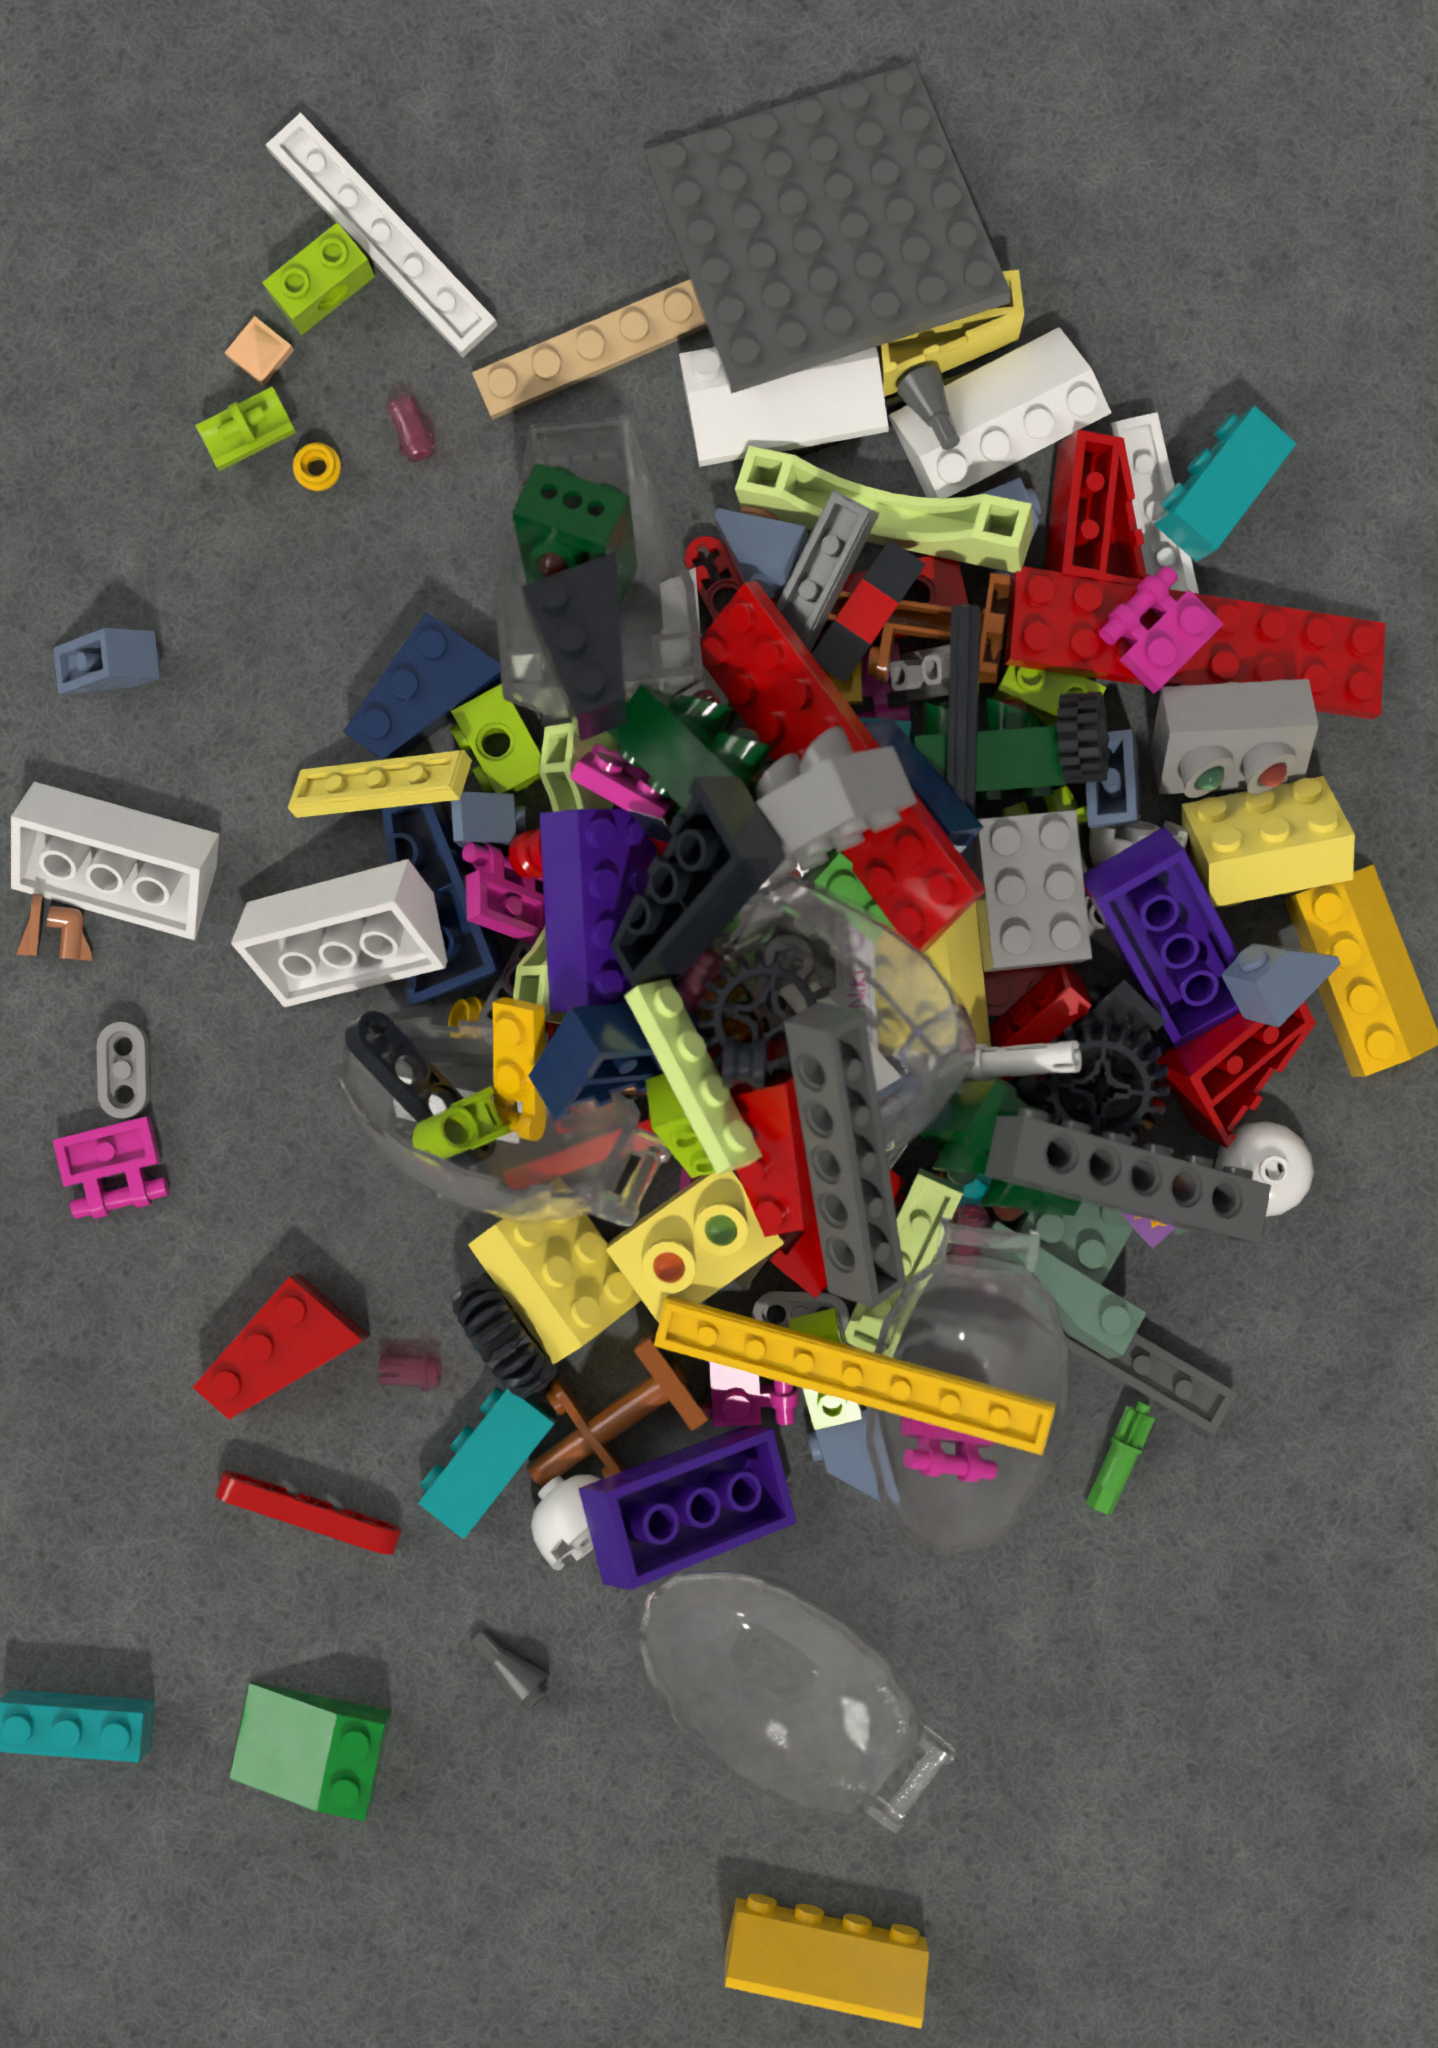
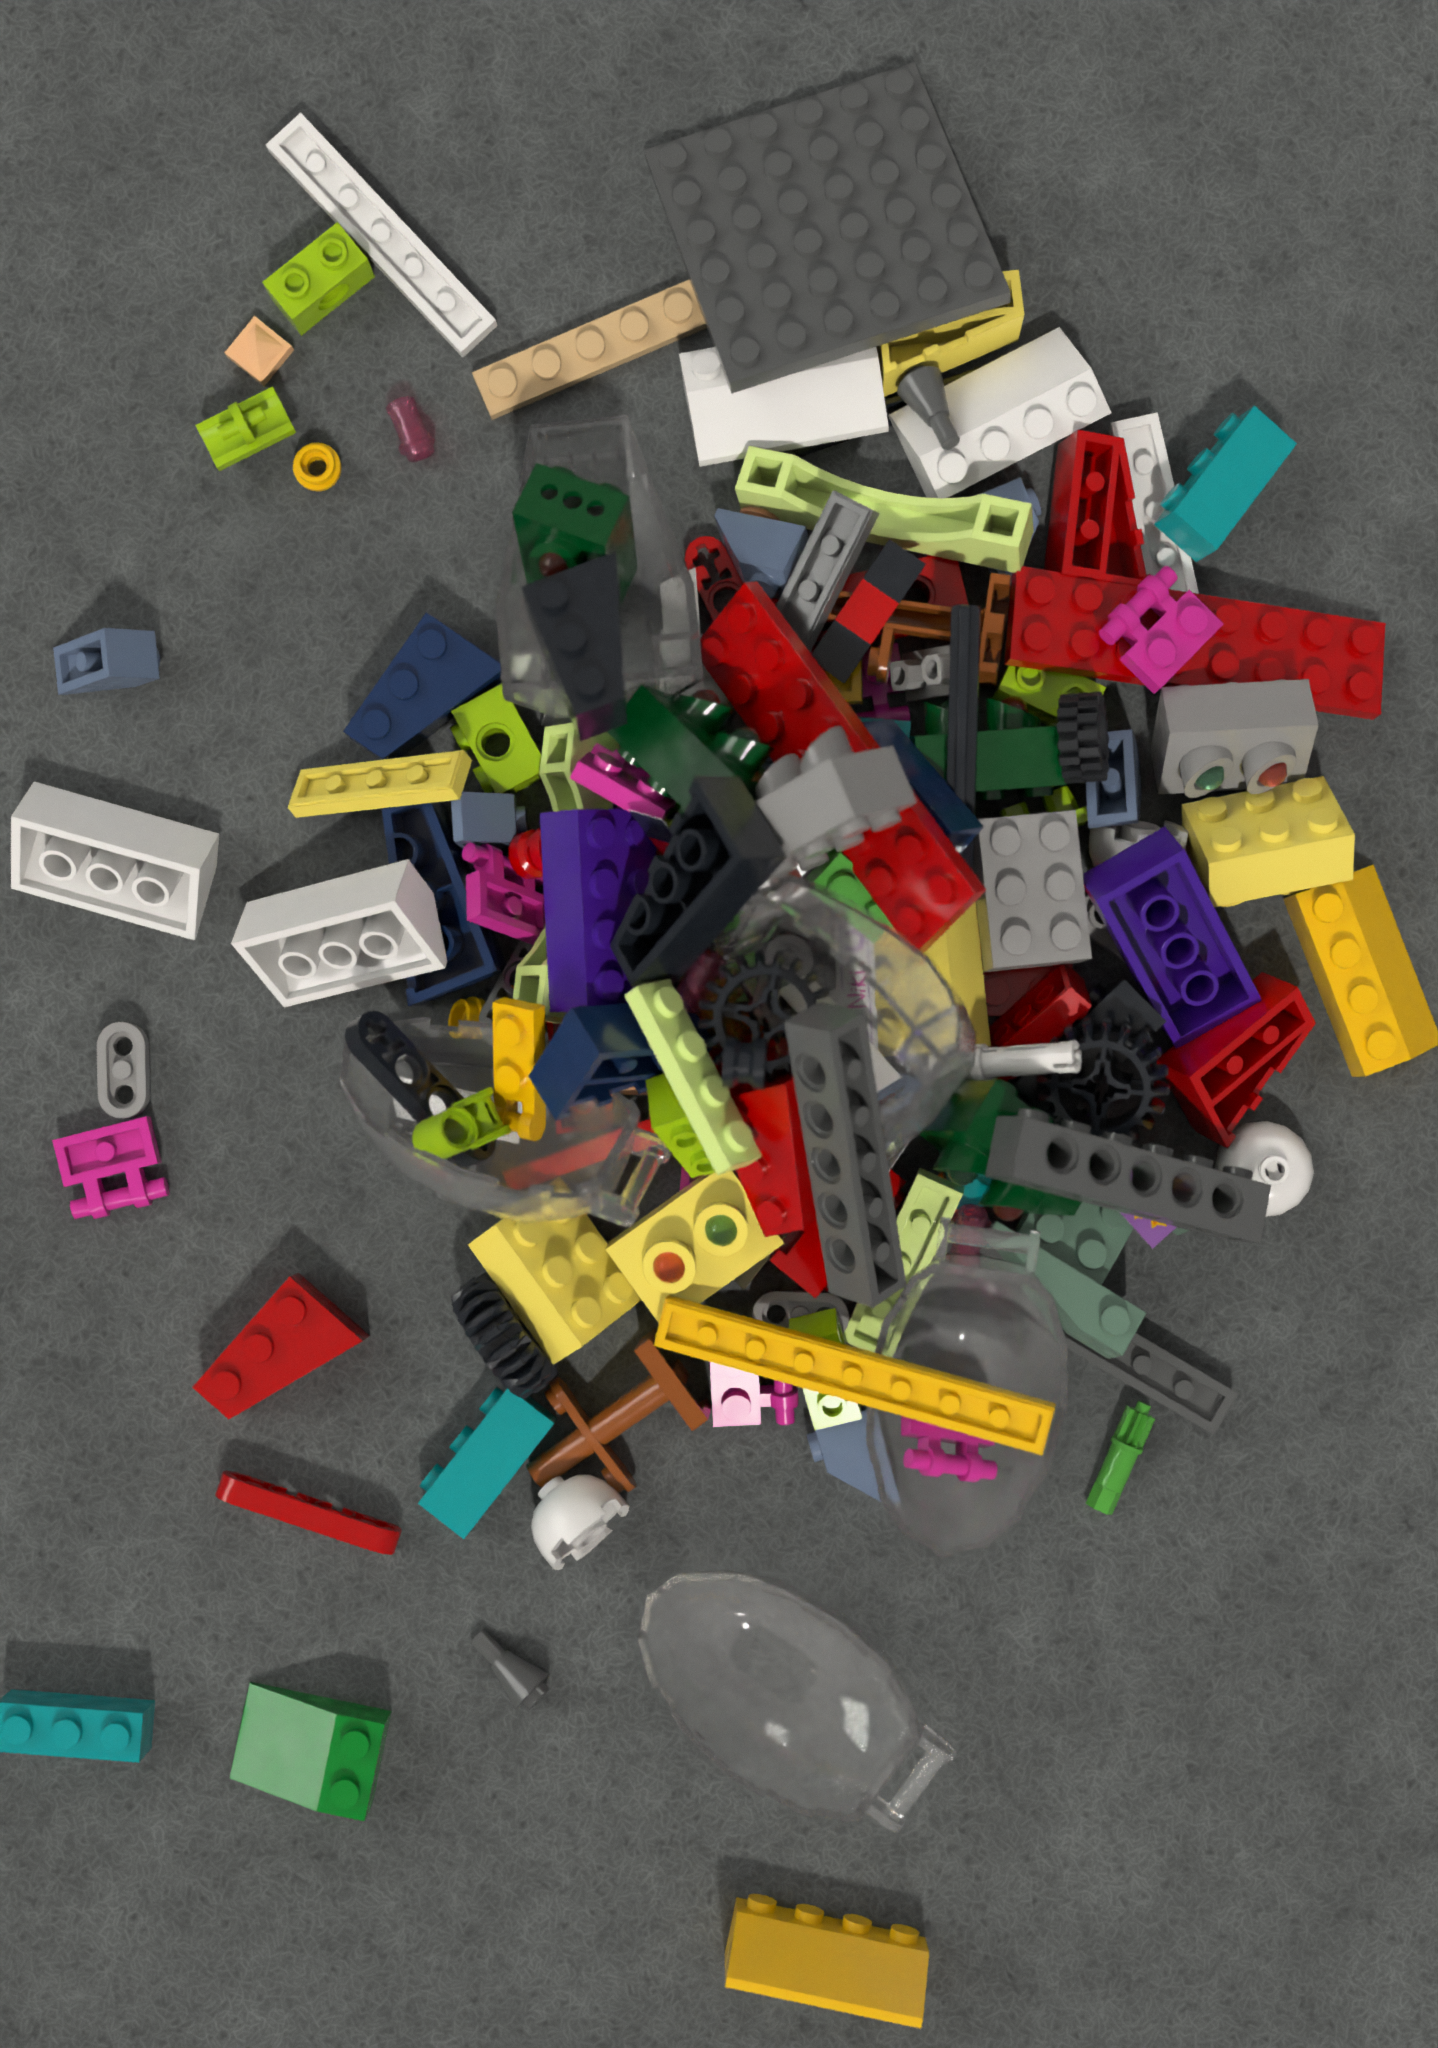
(70, 920): nougat piece -> none
(410, 1371): clear pink pin -> none
(687, 1506): dark purple brick -> none
(1275, 980): sand blue slope -> none

